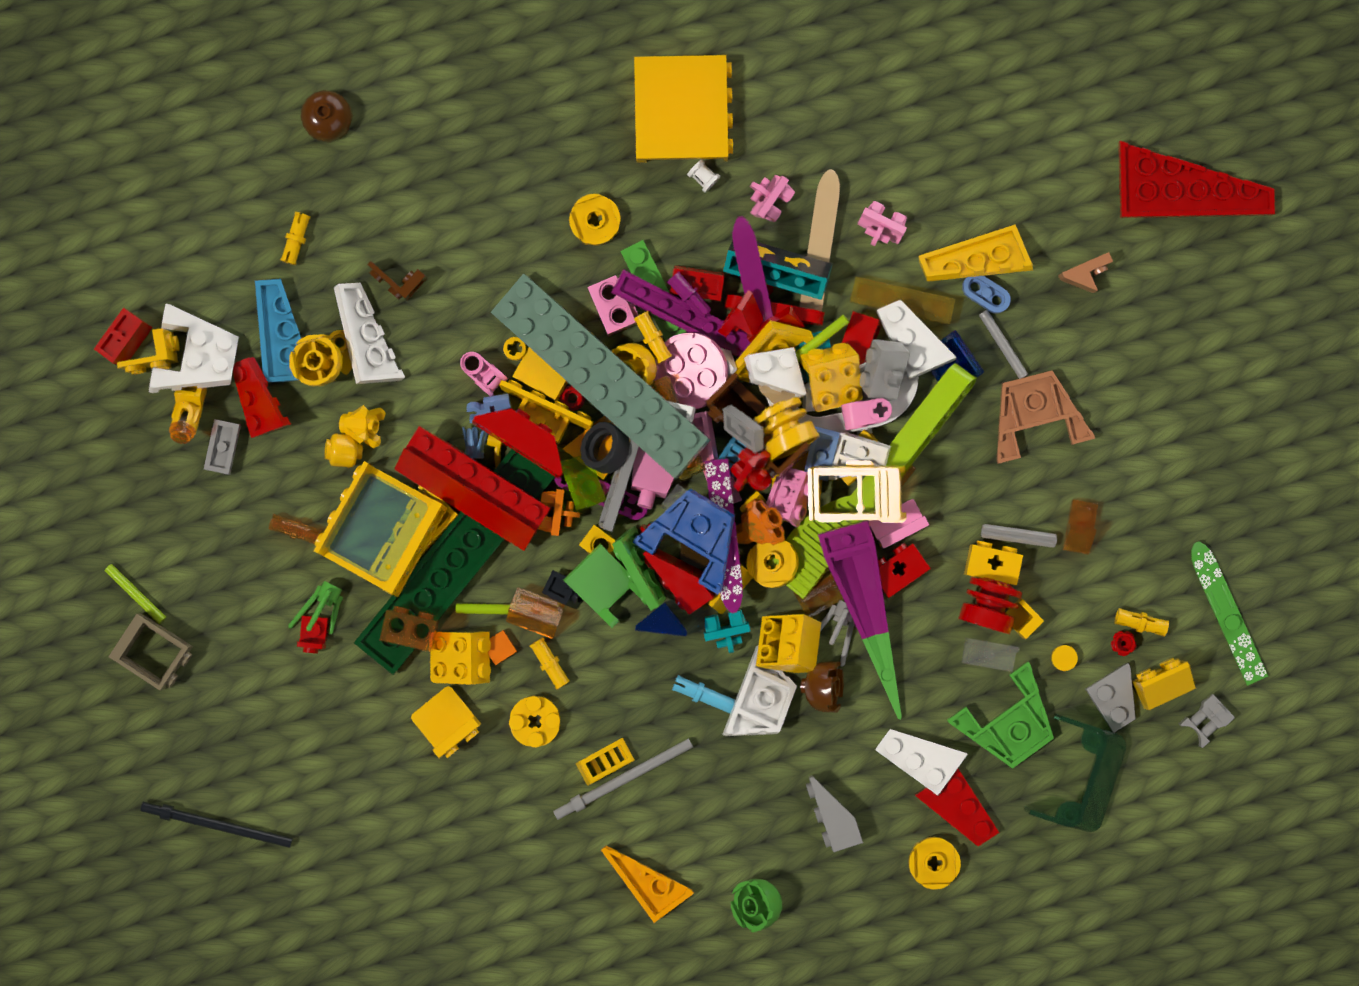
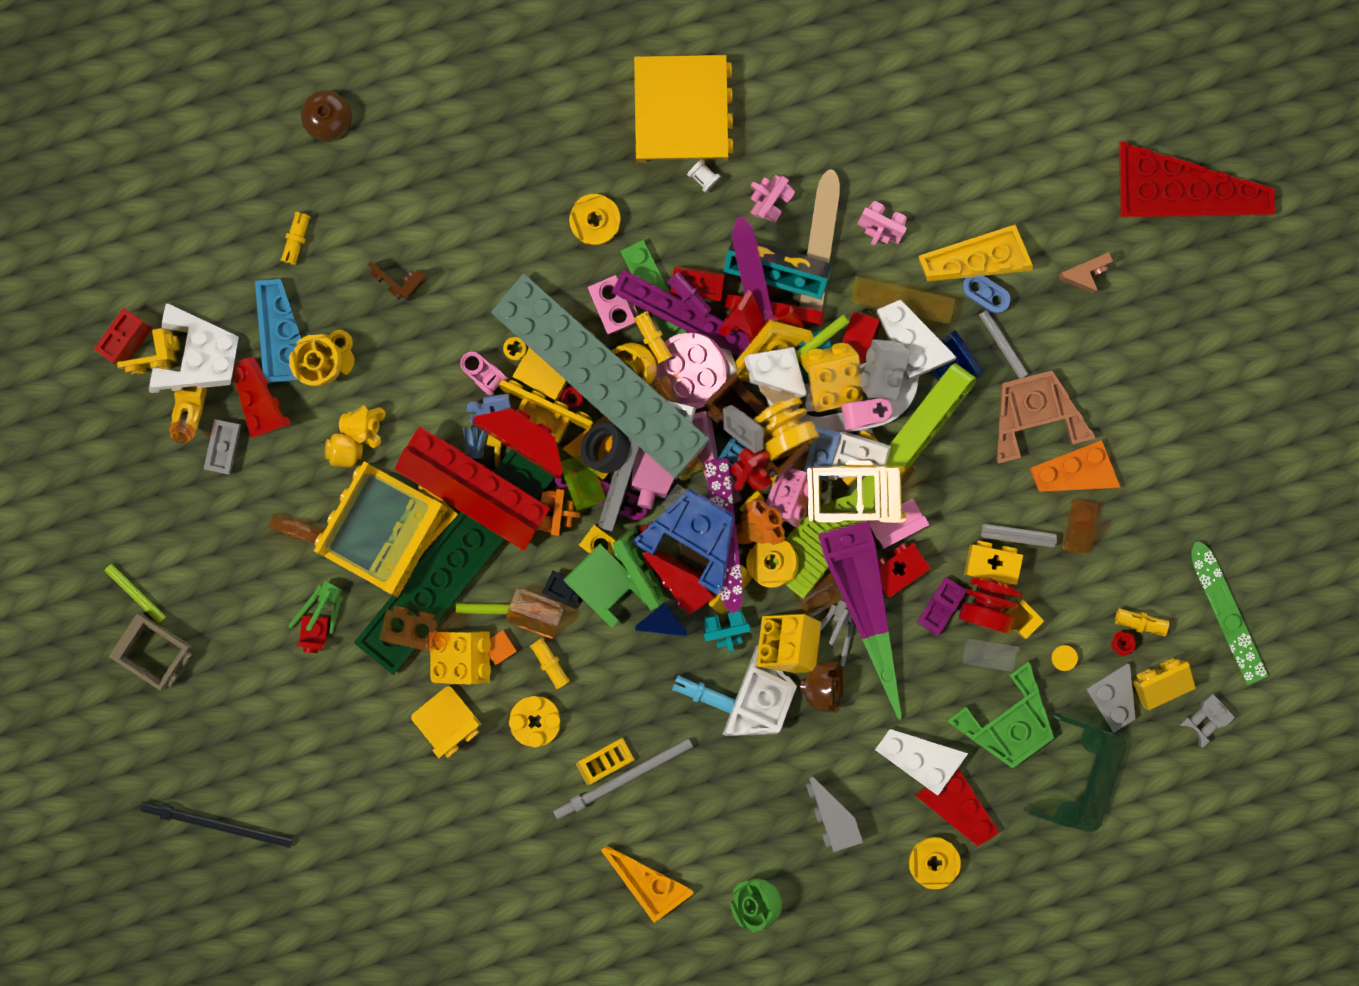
(364, 338): white wing -> none
(941, 606): none -> magenta slope
(1076, 470): none -> orange wing

